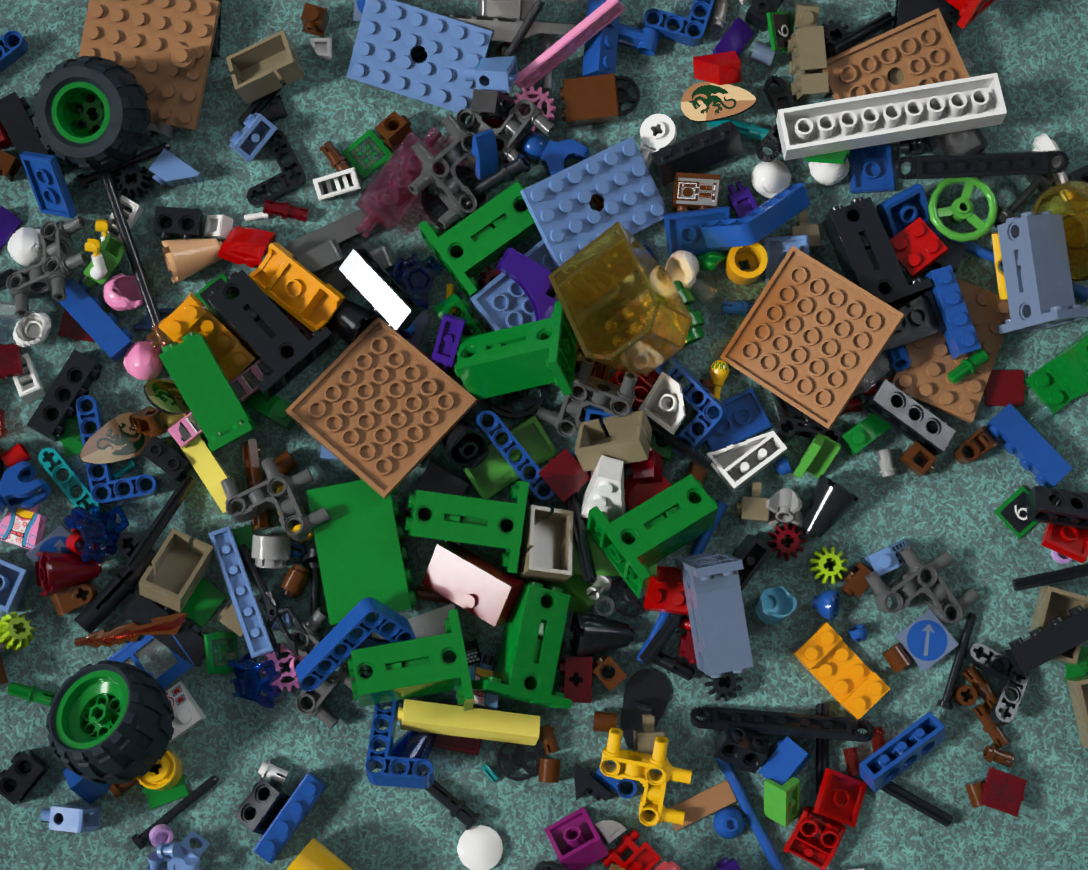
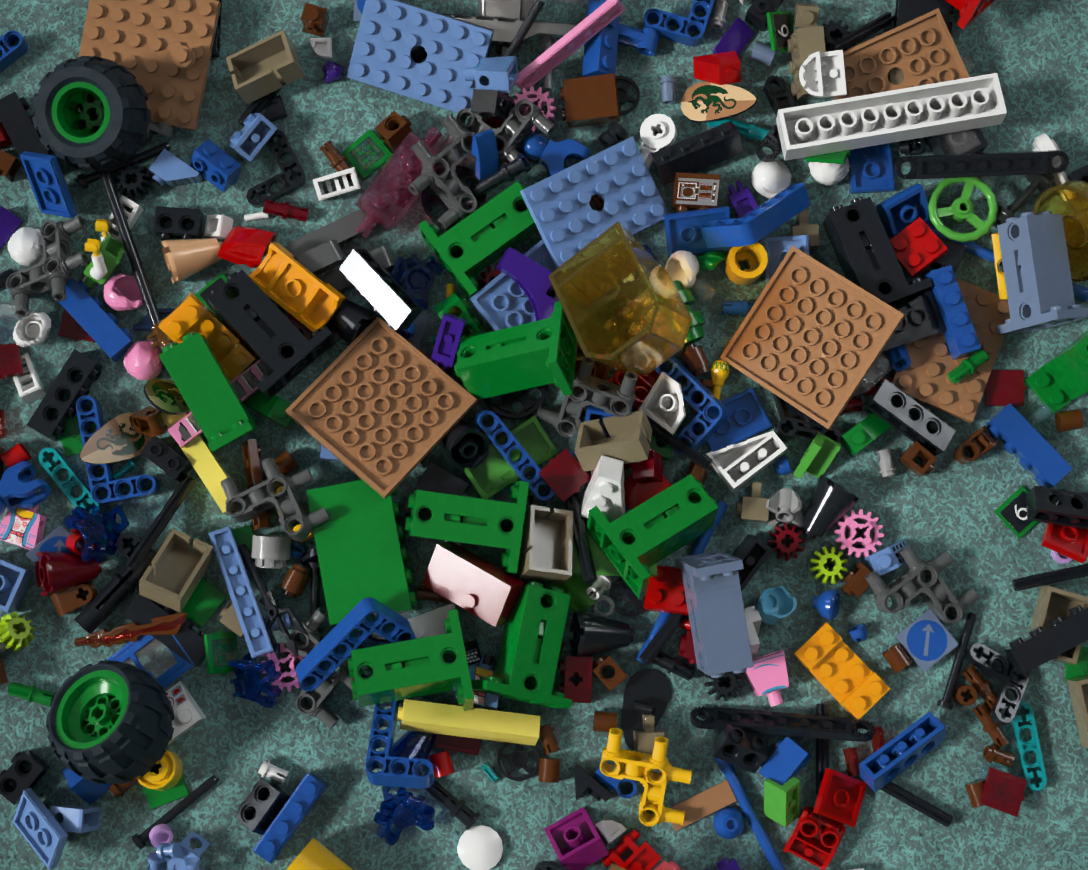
(40, 828): none -> medium blue tile
(215, 165): none -> blue brick
(332, 71): none -> dark purple plate
(402, 811): none -> clear blue piece
(441, 764): none -> red beam
(613, 135): none -> black wheel
(668, 89): none -> sand blue pin
(695, 359): none -> reddish brown brick
(753, 625): none -> white slope
(769, 676): none -> bright pink torso
(824, 74): none -> white slope
(865, 540): none -> bright pink gear
(1030, 745): none -> teal beam
(1069, 420): none -> reddish brown beam

